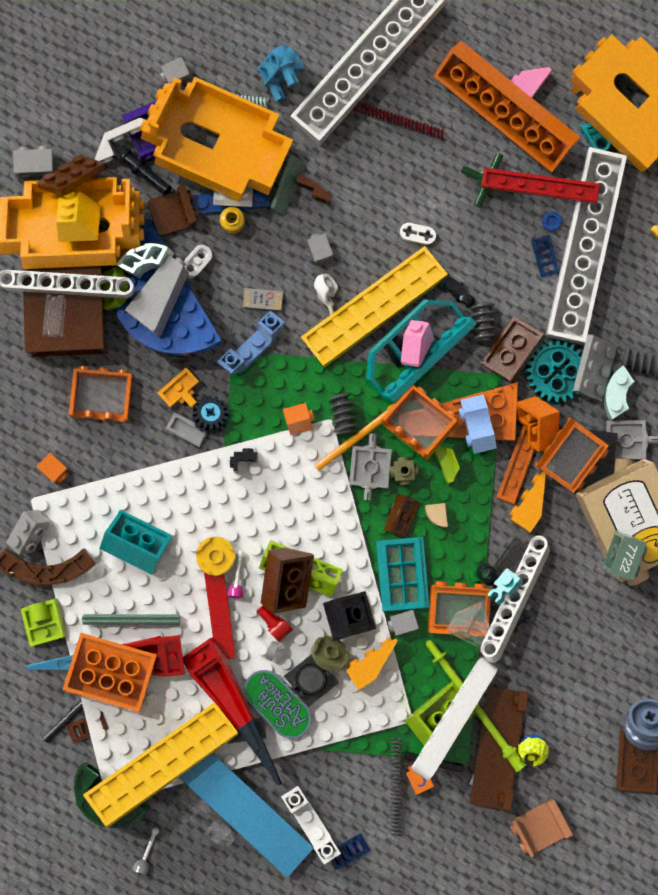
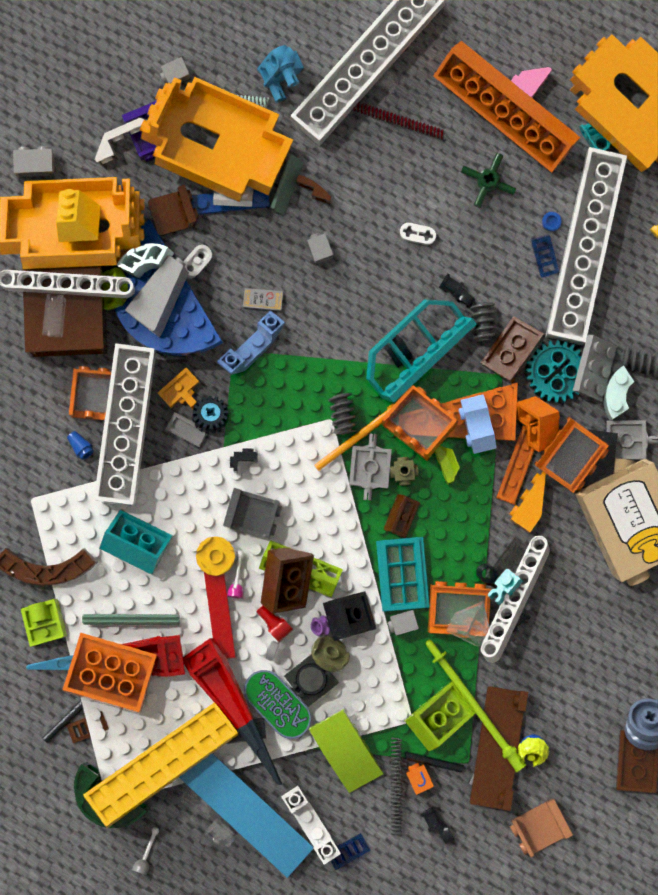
(28, 532): light grey brick -> none
(53, 468): orange brick -> none
(71, 175): reddish brown plate -> none
(81, 446): none -> blue cone
(125, 424): none -> white brick
(138, 168): black pin -> none
(235, 214): yellow head -> none
(252, 514): none -> dark grey panel
(298, 418): orange brick -> none
(320, 626): none -> medium lavender plate
(326, 288): white piece -> none
(346, 751): none -> lime slope
(367, 669): light orange slope -> none
(374, 306): yellow plate -> none
(416, 343): bright pink slope -> none
(434, 822): none -> black connector
(437, 515): tan brick -> none
(454, 719): white beam -> none
(540, 185): red tile -> none
(624, 555): sand green brick -> none

